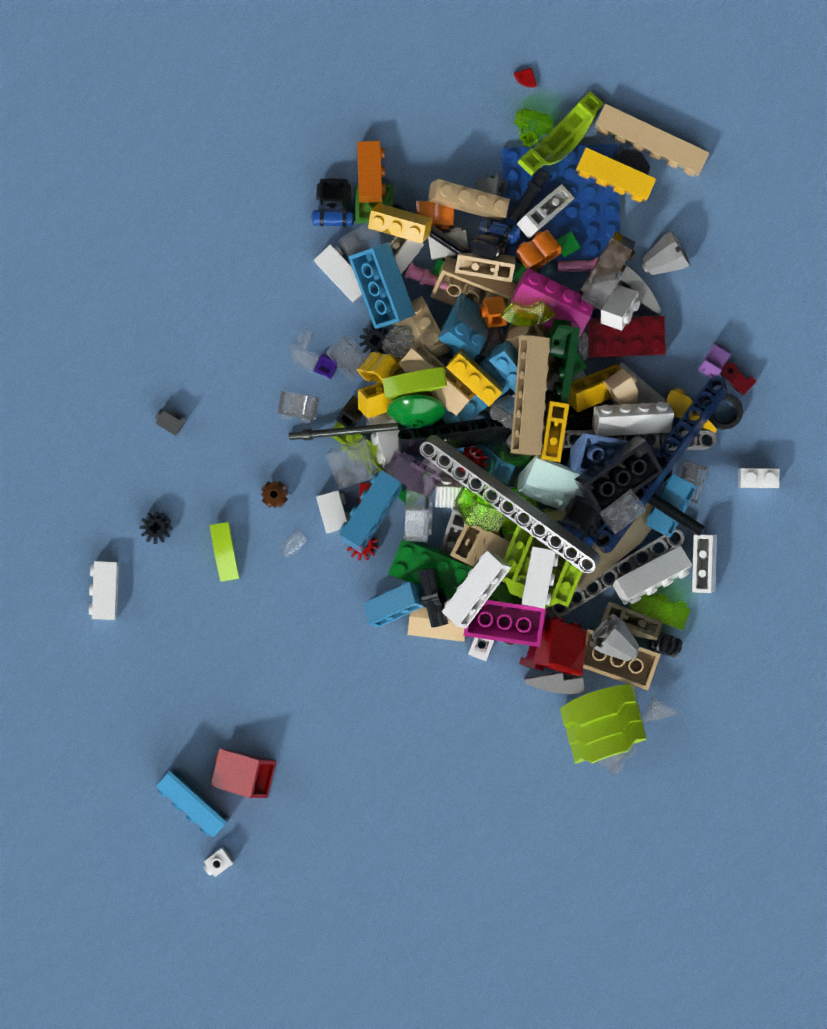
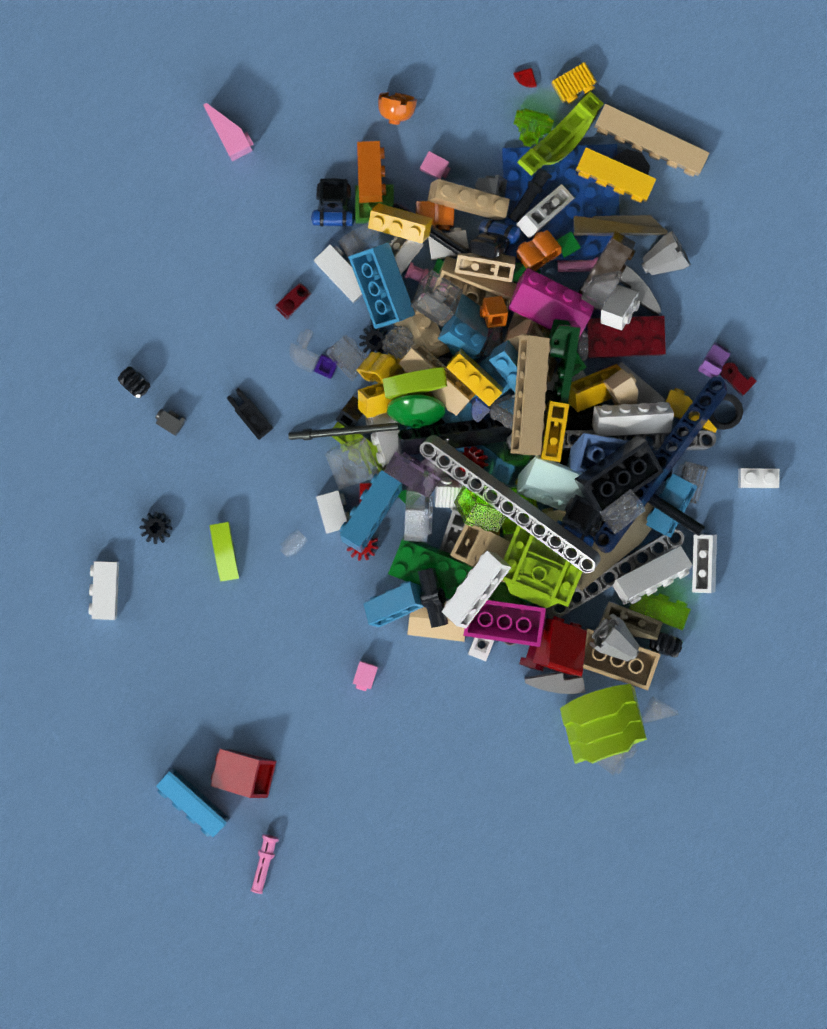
(134, 382): none -> black gear
(223, 857): white brick -> none
(231, 135): none -> bright pink slope
(251, 416): none -> black hinge
(266, 854): none -> bright pink pin
(280, 500): reddish brown brick -> none
(293, 301): none -> dark red leg
(298, 406): clear brick -> none
(365, 675): none -> bright pink brick
(396, 107): none -> orange cylinder
(435, 166): none -> bright pink brick
(437, 298): none -> clear brick
(479, 409): none -> clear blue tile
(527, 315): clear neon green tile -> none
(539, 577): white brick -> none
(573, 83): none -> yellow brick
(624, 225): none -> dark tan wedge

